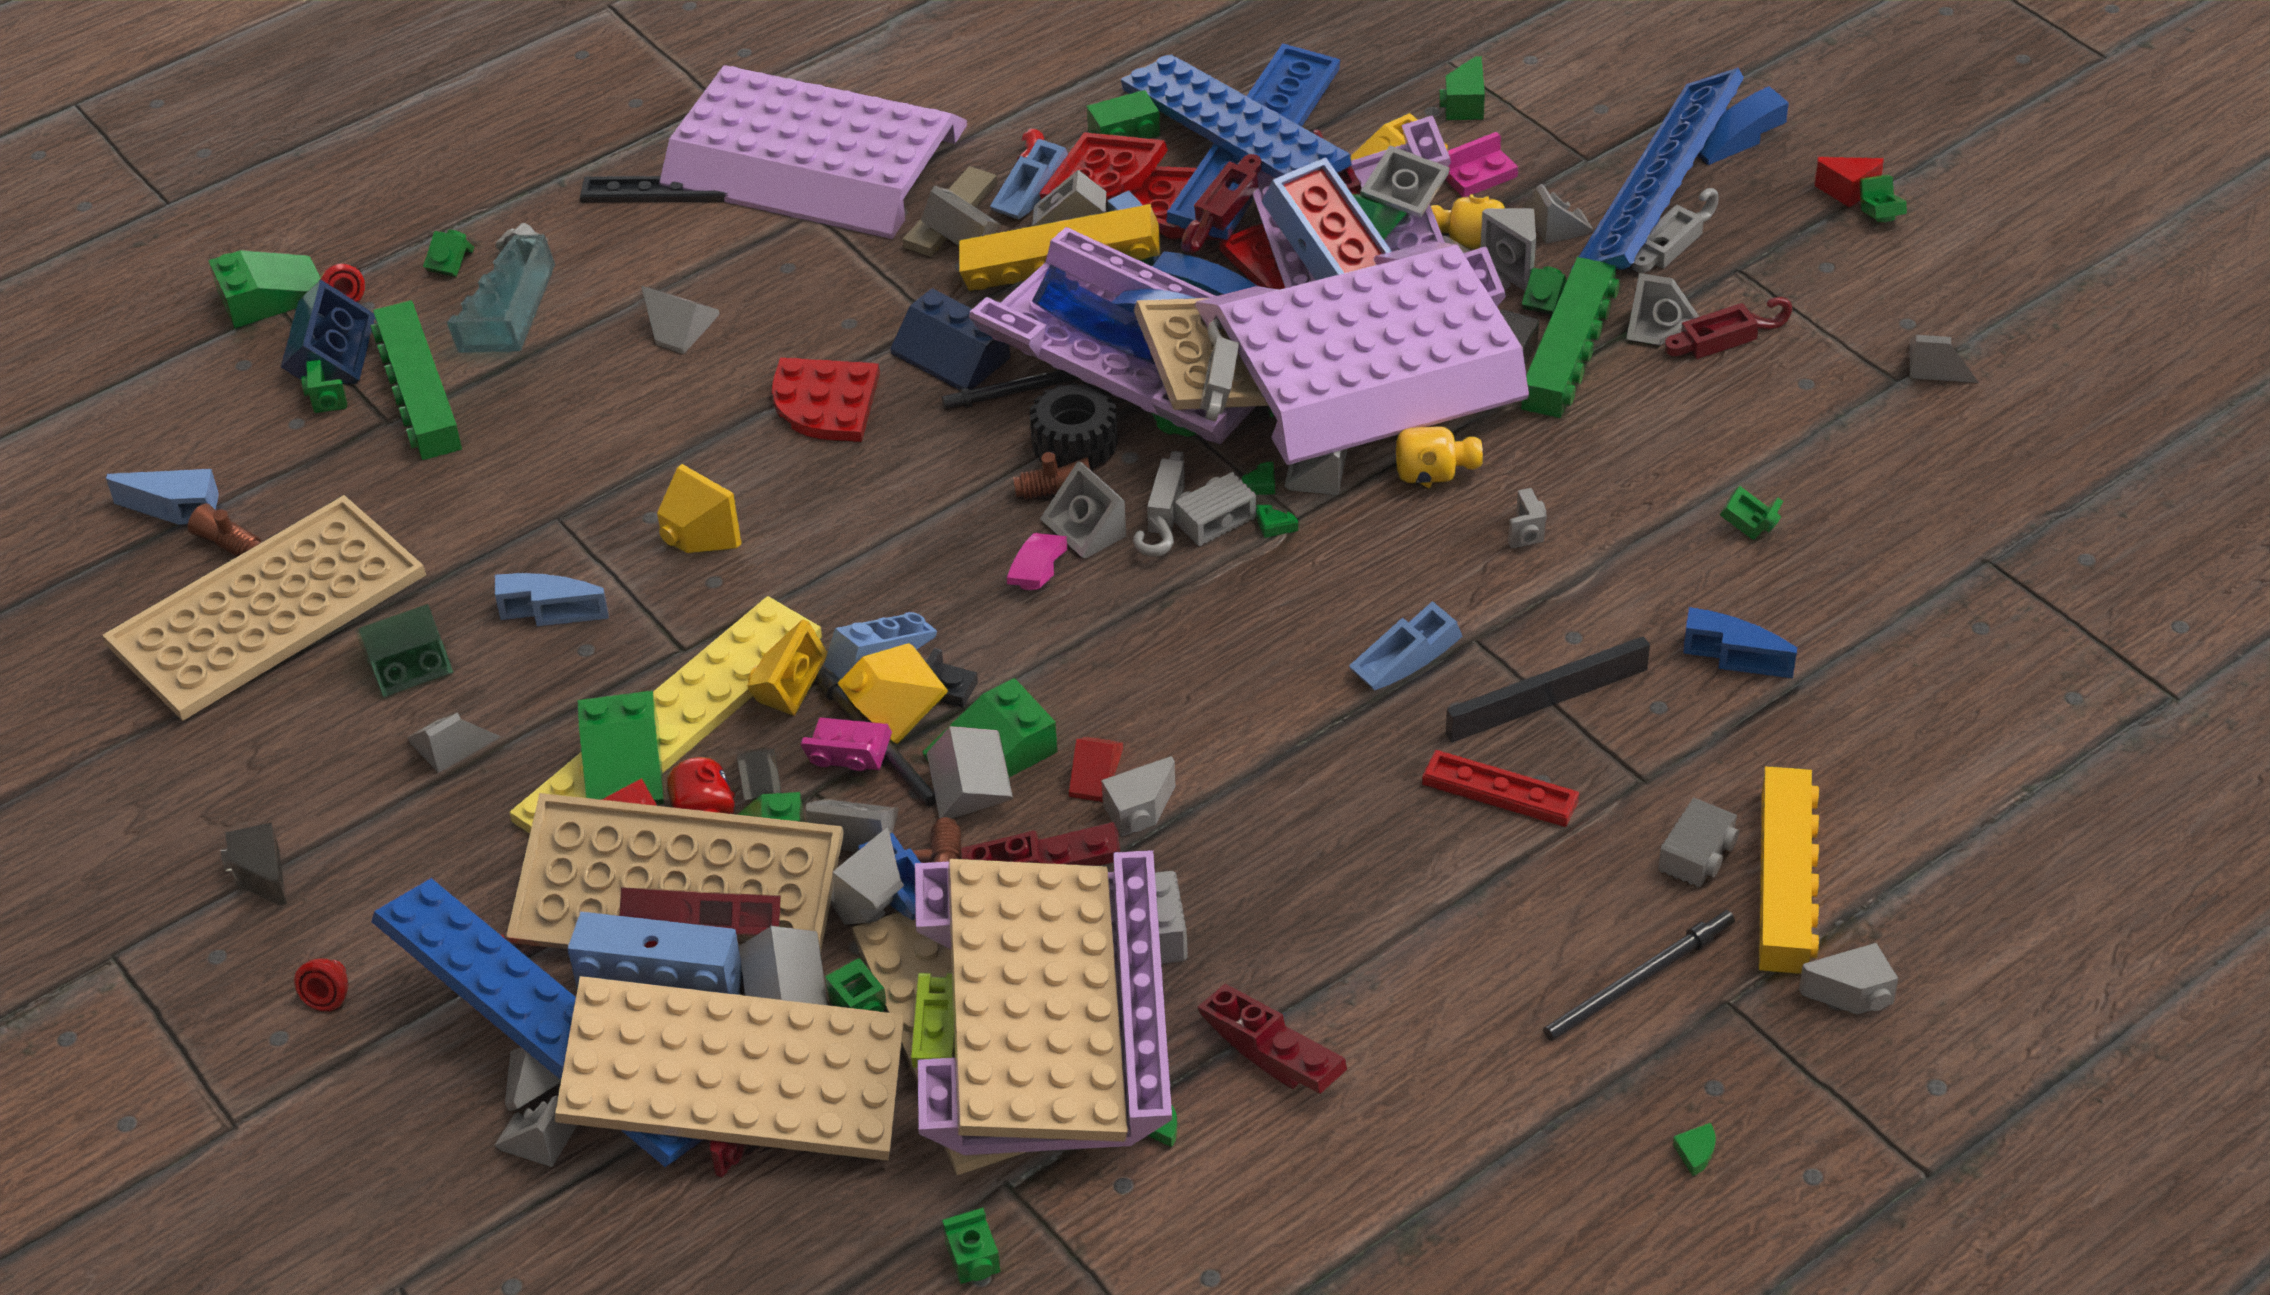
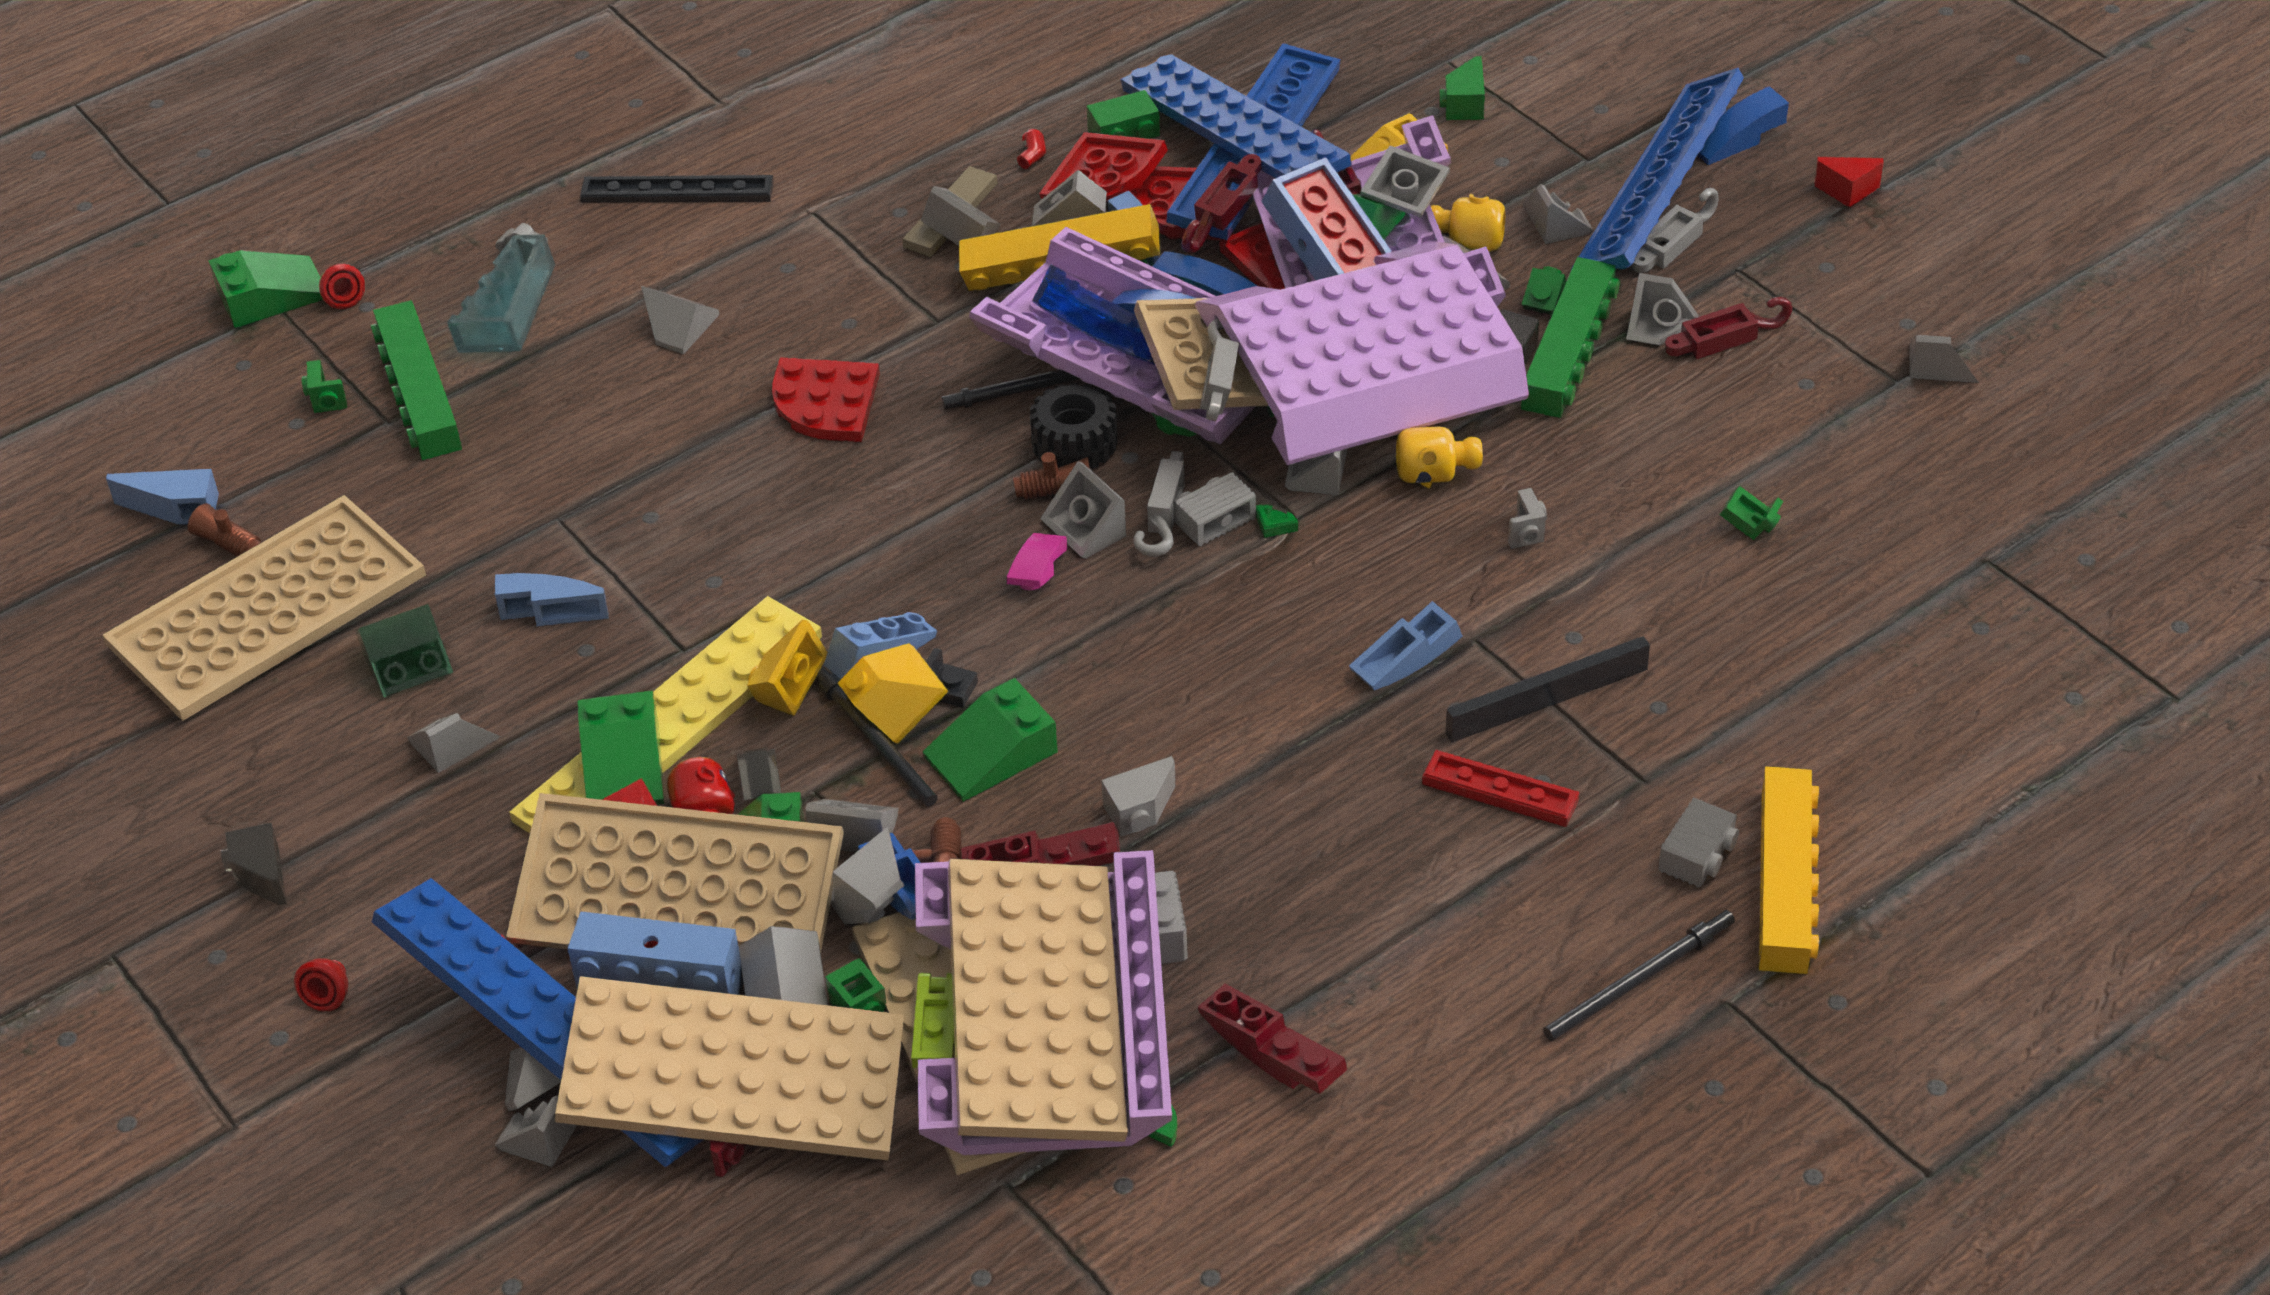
(329, 330): dark blue slope -> none
(447, 252): green bracket -> none
(698, 514): yellow slope -> none
(727, 910): dark red slope -> none
(806, 149): lavender slope -> none
(847, 744): dark pink bracket -> none
(947, 343): dark blue slope -> none
(968, 771): light grey slope -> none
(971, 1246): green brick -> none
(1027, 179): medium blue slope -> none
(1092, 763): red slope -> none
(1261, 479): green tile -> none
(1479, 165): dark pink bracket -> none
(1510, 242): light grey slope -> none
(1696, 1147): green tile -> none
(1738, 644): blue slope -> none
(1851, 980): light grey slope -> none
(1879, 198): green bracket -> none

